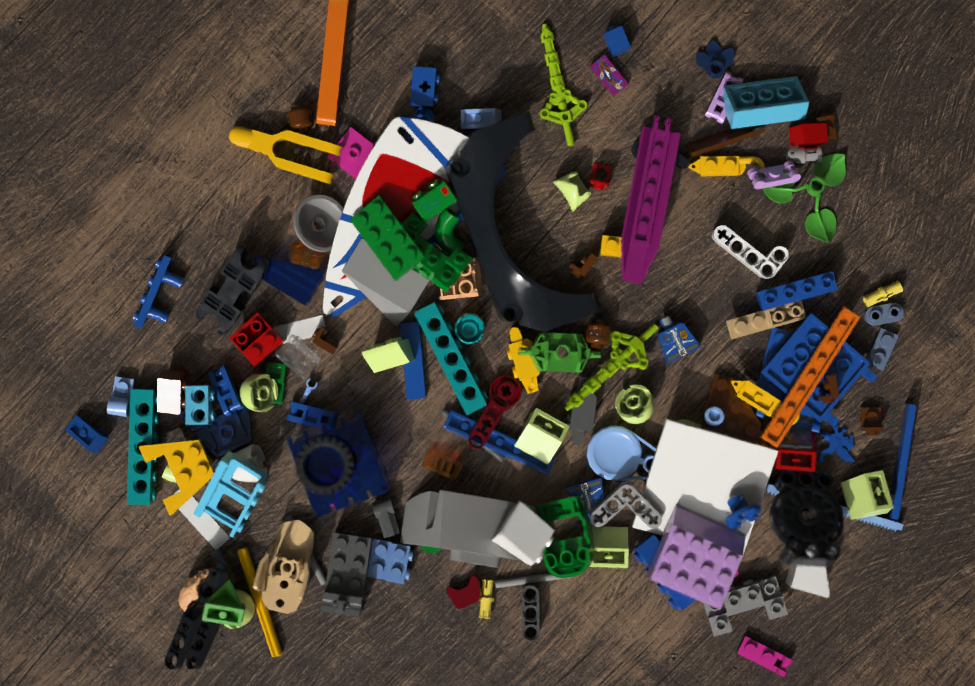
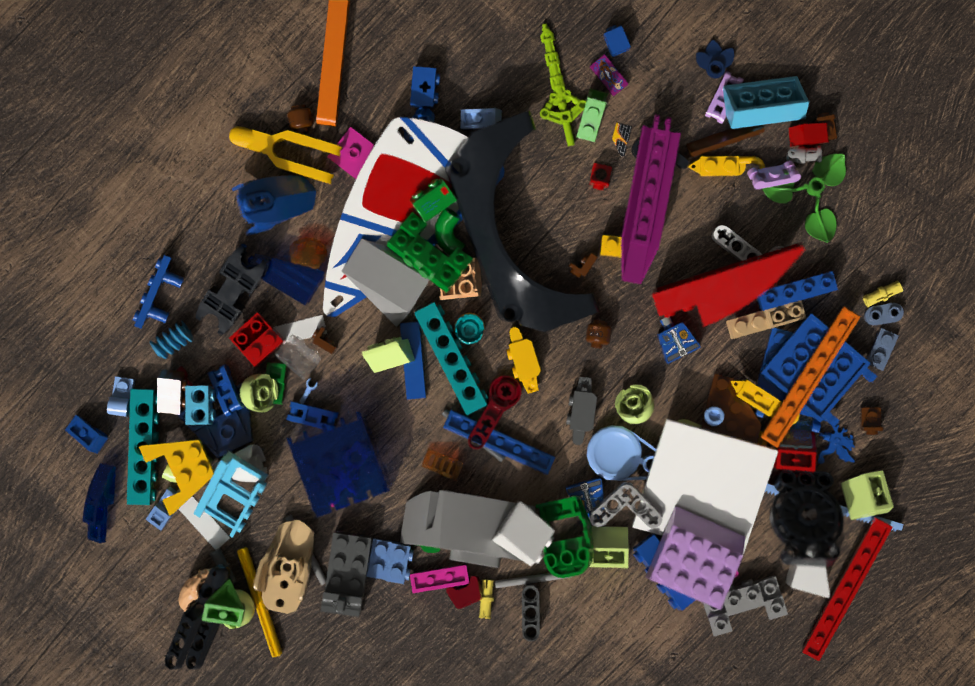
(96, 504): none -> clear blue slope
(159, 515): none -> medium blue slope
(172, 340): none -> dark azure piece
(283, 197): none -> blue piece
(302, 472): black tyre -> none
(323, 212): light grey dish -> none
(384, 512): dark grey piece -> none
(388, 238): green plate -> none
(439, 578): none -> dark pink plate
(541, 435): yellowish green slope -> none
(545, 352): bright green plate -> none
(572, 189): yellowish green hair -> none
(592, 115): none -> bracket
(619, 359): lime bar -> none
(621, 137): none -> sticker
(726, 288): none -> red slope
(741, 511): blue plate -> none
(763, 655): dark pink plate -> none
(831, 387): reddish brown bracket -> none
(847, 588): none -> red plate
(902, 460): blue tile -> none

